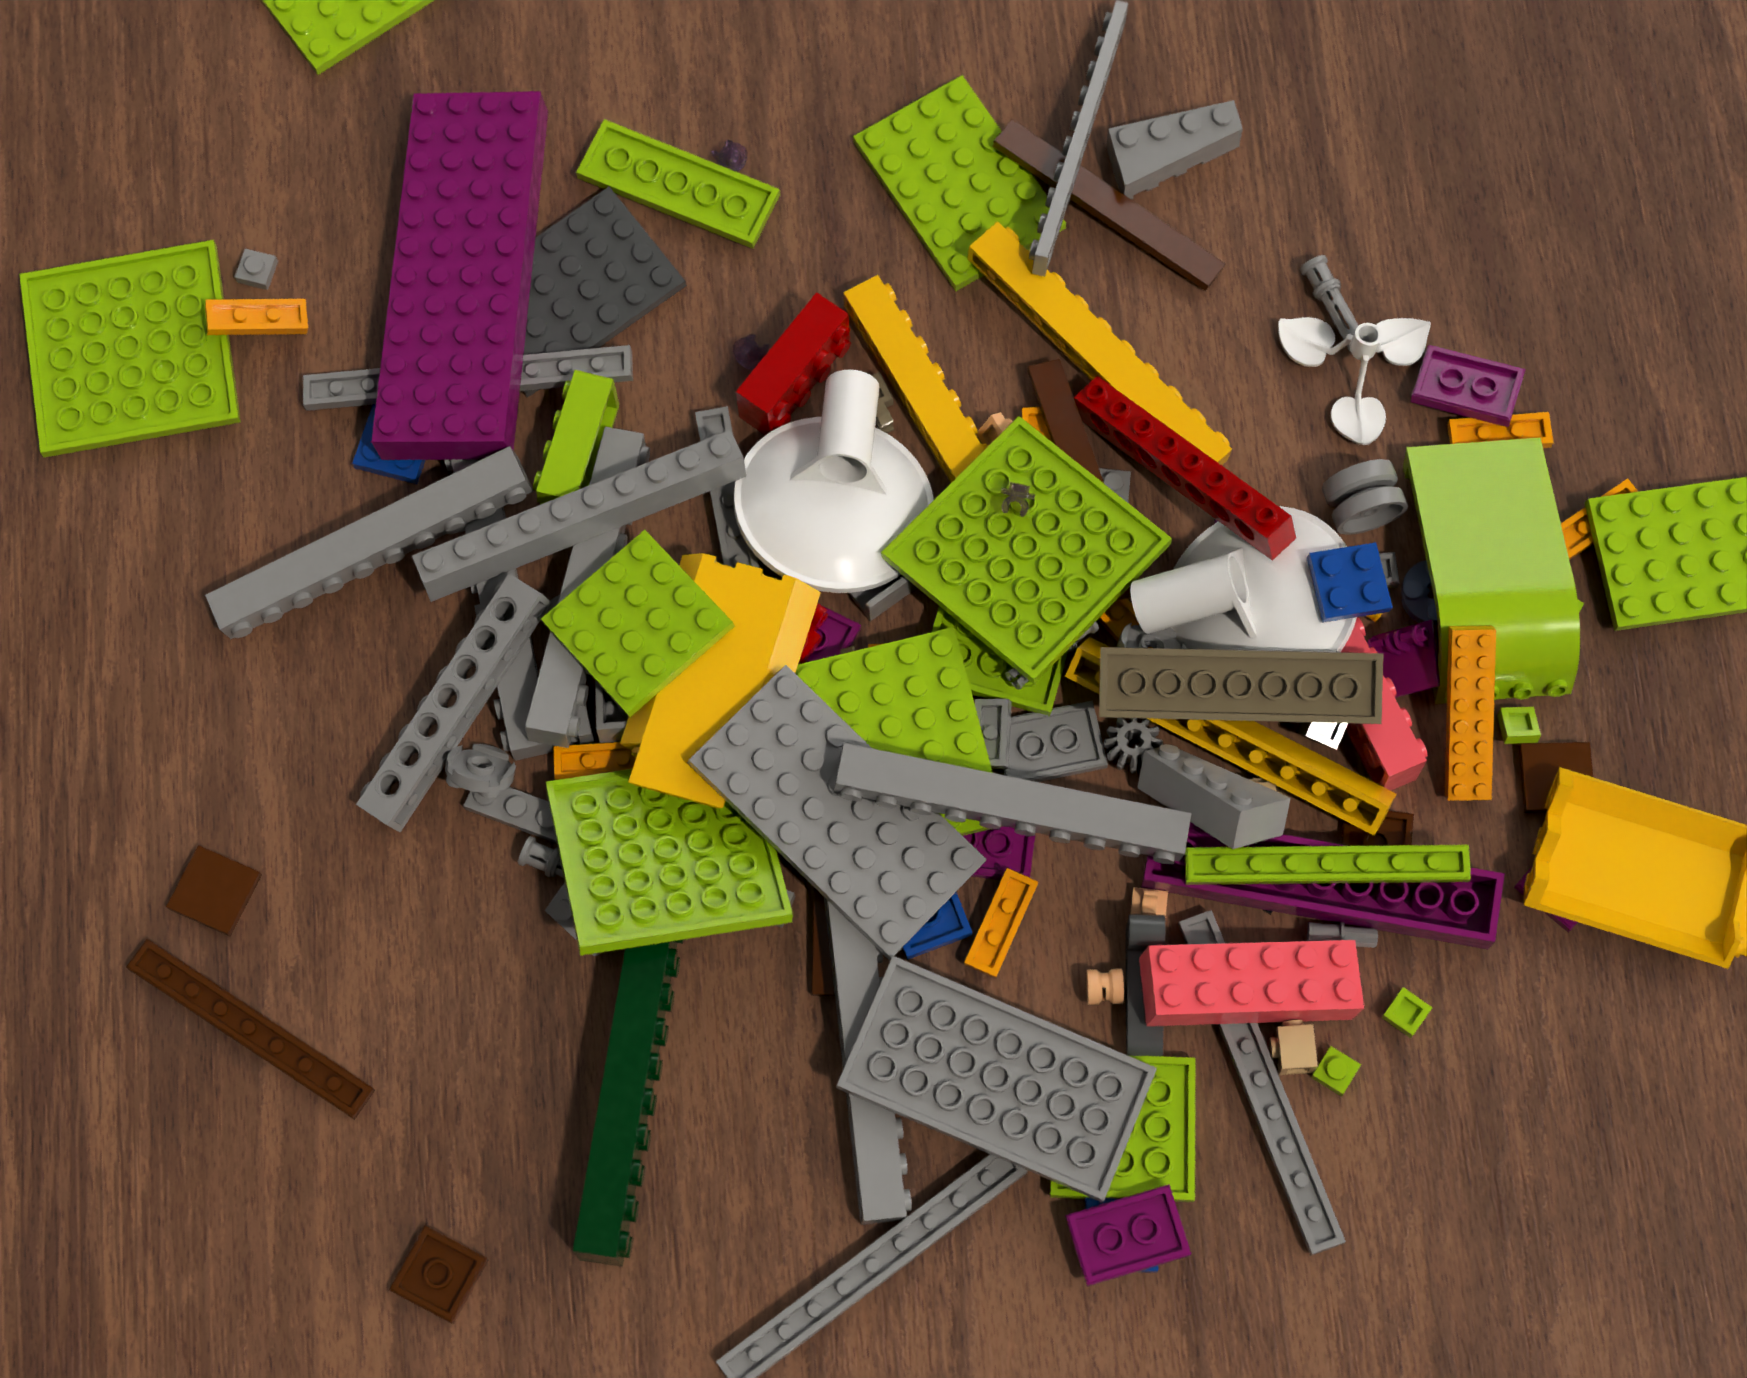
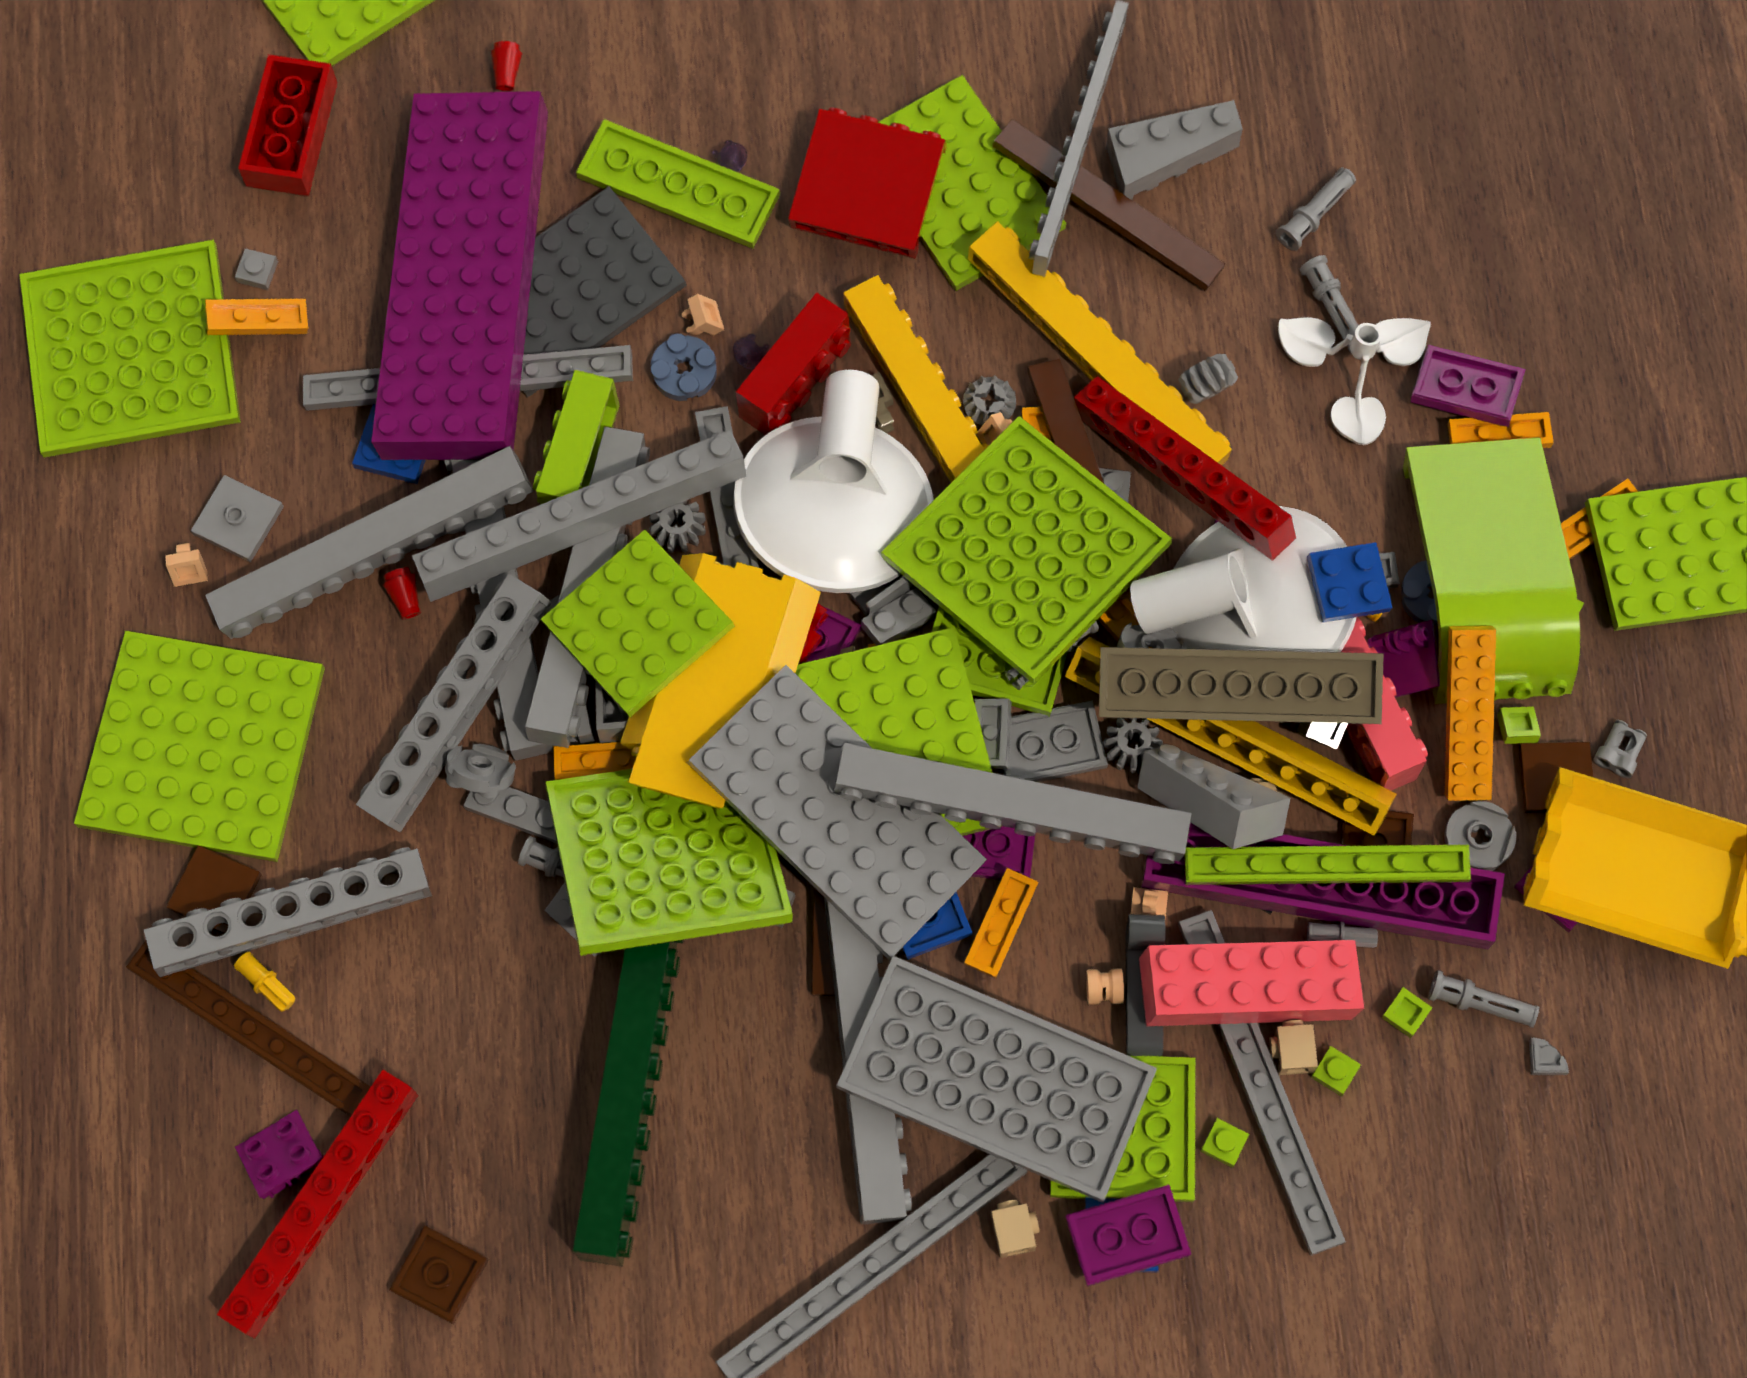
(186, 566): none -> light nougat tile
(200, 746): none -> lime plate
(237, 518): none -> light grey plate
(264, 982): none -> yellow axle
(273, 928): none -> light grey brick
(279, 1155): none -> magenta hinge
(288, 125): none -> red brick
(318, 1204): none -> red brick
(403, 592): none -> red cone
(505, 63): none -> red cone
(681, 535): none -> light grey gear
(688, 384): none -> sand blue plate
(705, 316): none -> light nougat tile
(866, 182): none -> red panel
(898, 618): none -> light grey plate
(975, 406): none -> light grey gear
(1014, 1228): none -> tan brick
(1018, 493): plate -> none
(1208, 378): none -> light grey gear
(1225, 1142): none -> lime plate
(1307, 217): none -> light grey pin
(1364, 497): light grey wheel -> none
(1496, 826): none -> light grey plate
(1524, 1014): none -> light grey pin
(1546, 1059): none -> light grey tile
(1615, 759): none -> light grey piece

